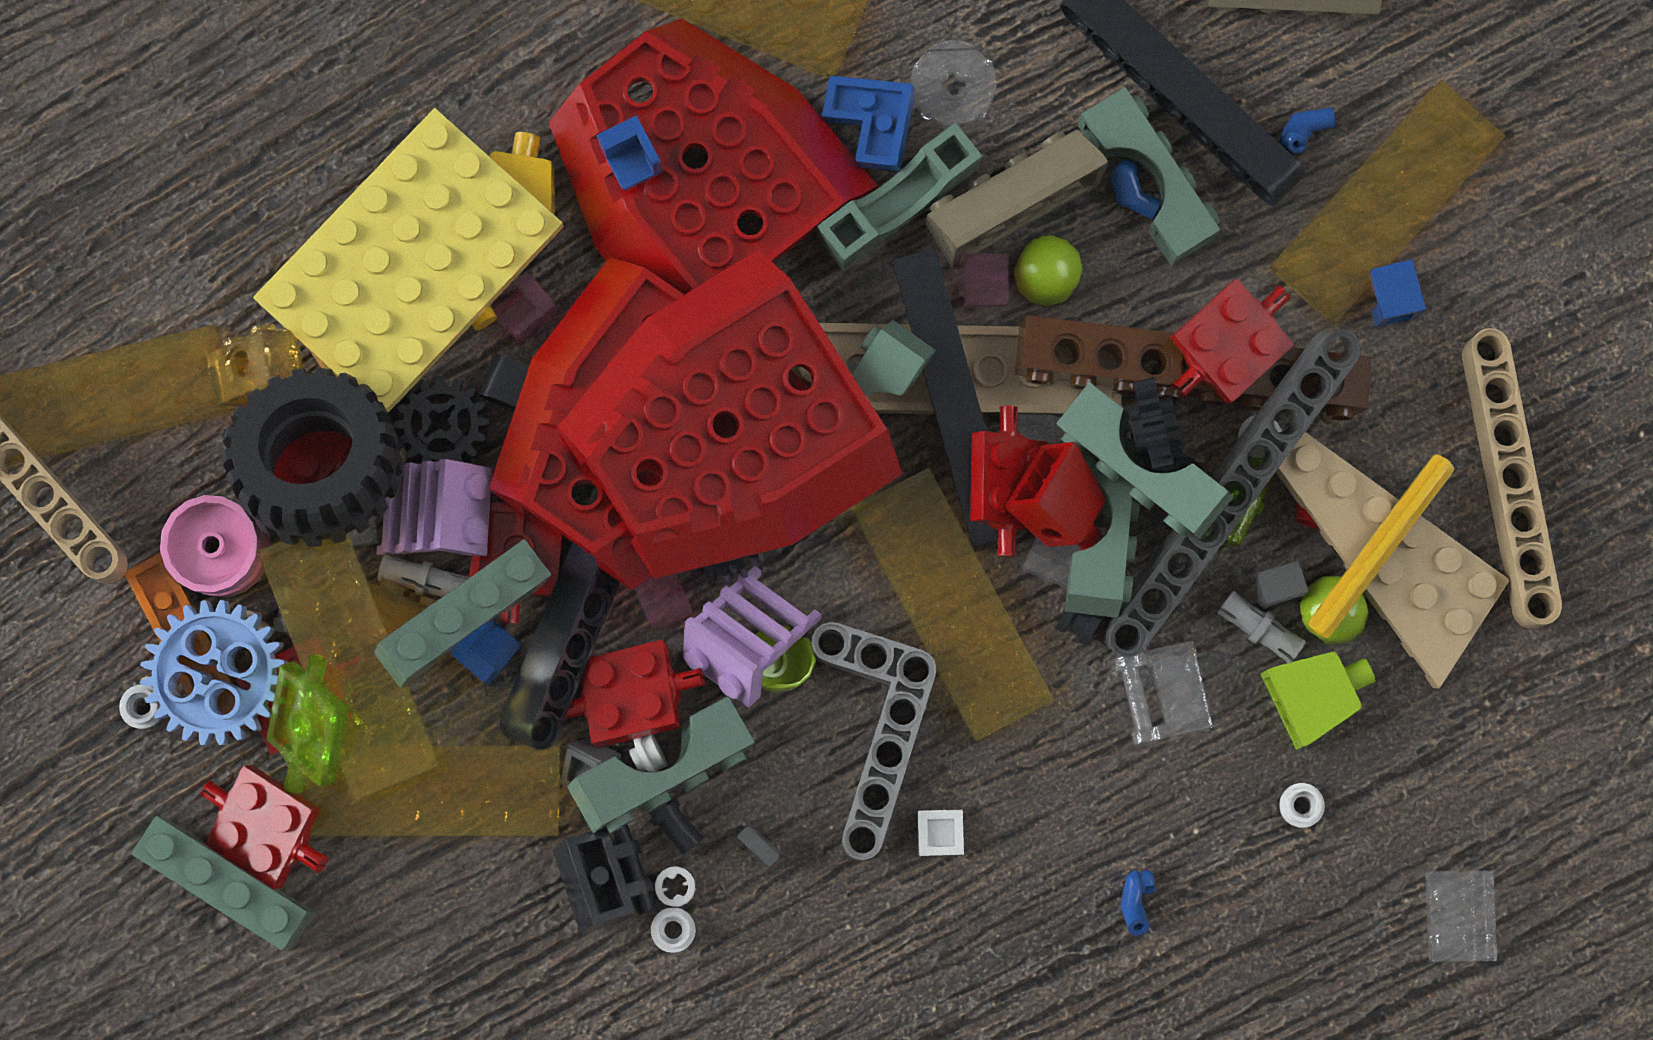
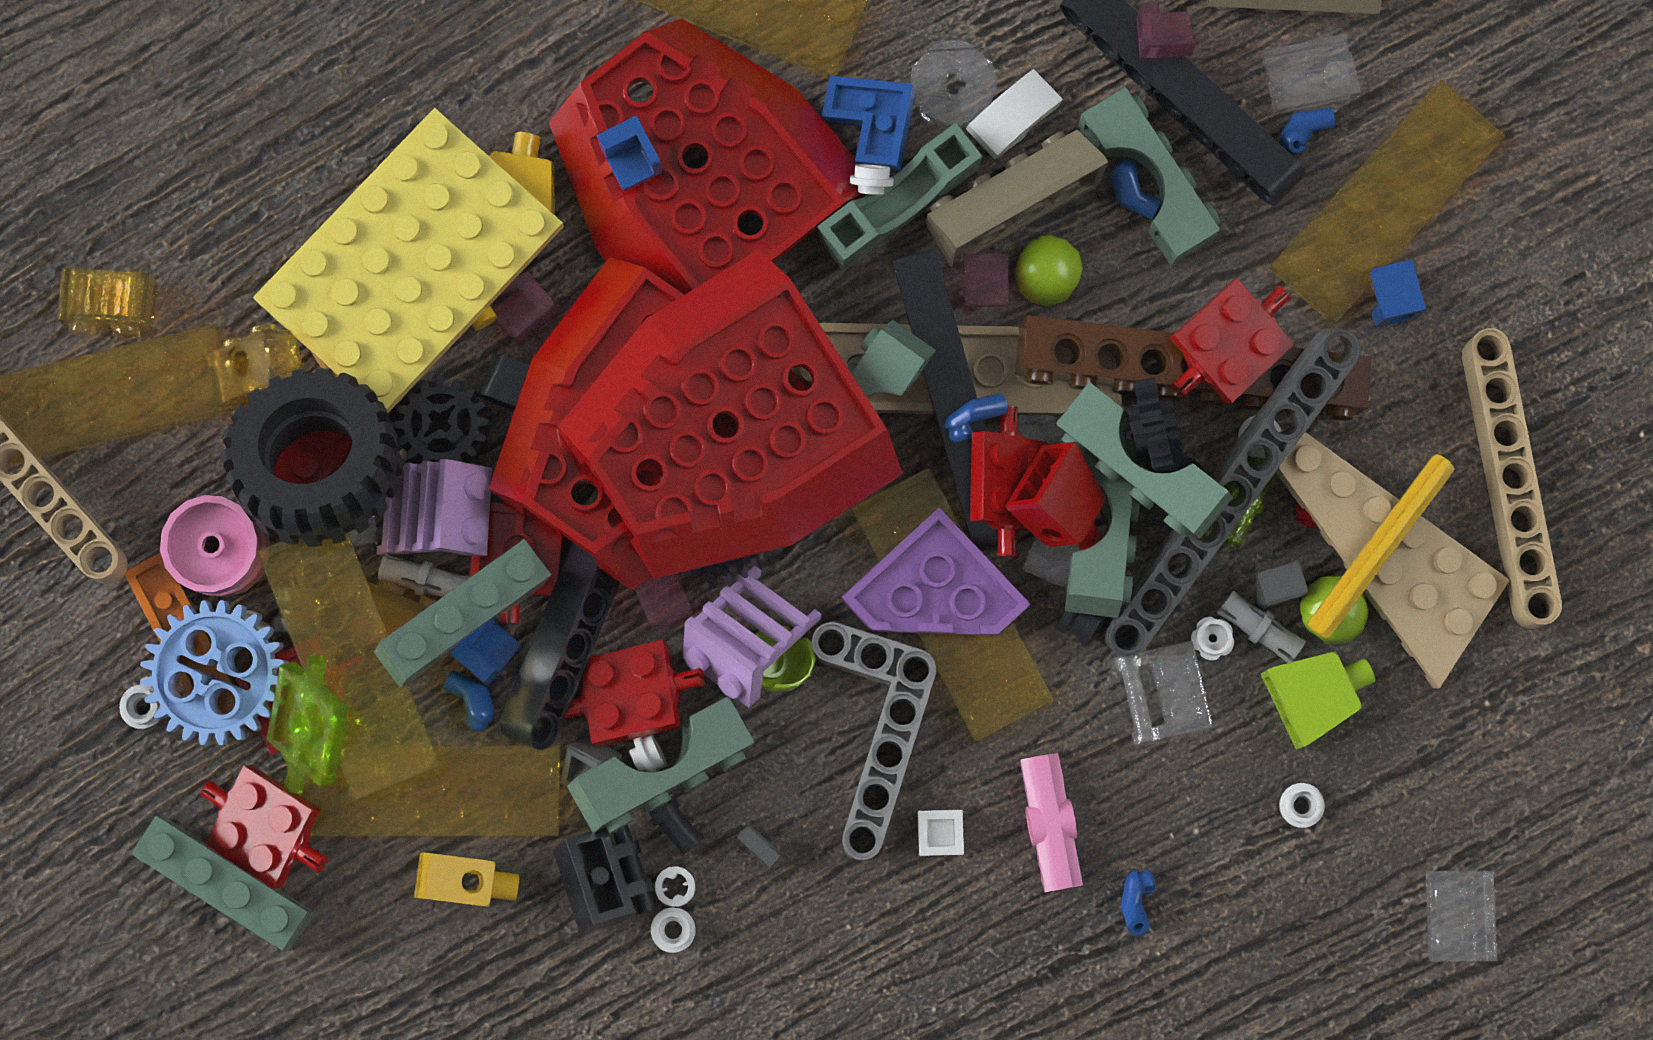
(106, 301): none -> clear yellow brick
(441, 879): none -> yellow torso
(476, 699): none -> blue arm
(871, 178): none -> white plate
(936, 586): none -> medium lavender plate
(973, 411): none -> blue arm
(1014, 113): none -> white slope
(1051, 822): none -> bright pink piece
(1163, 33): none -> clear pink panel
(1221, 630): none -> white plate
(1310, 73): none -> clear plate

